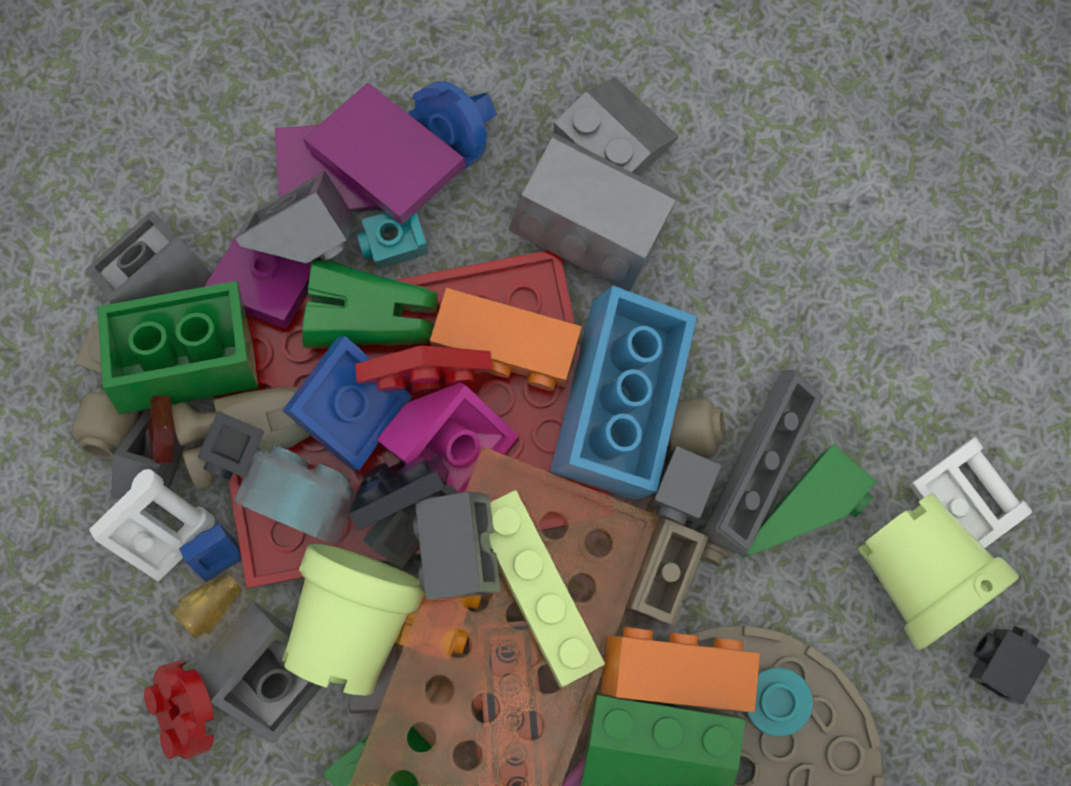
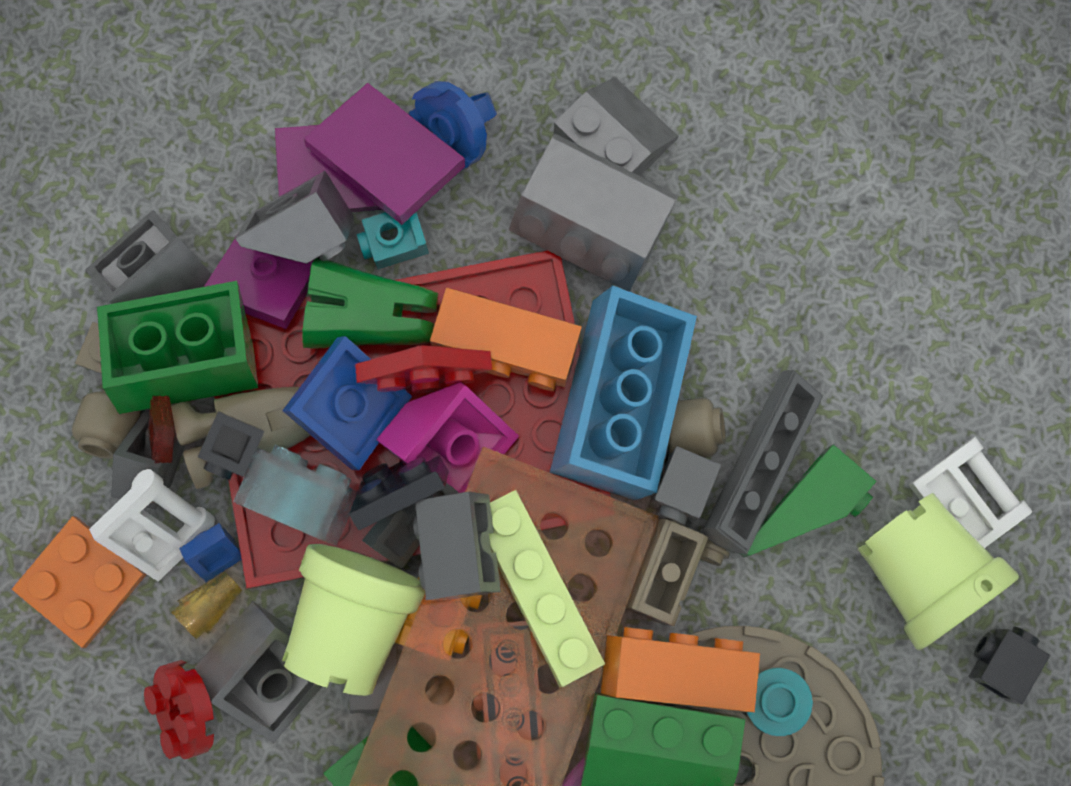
(78, 583): none -> orange plate

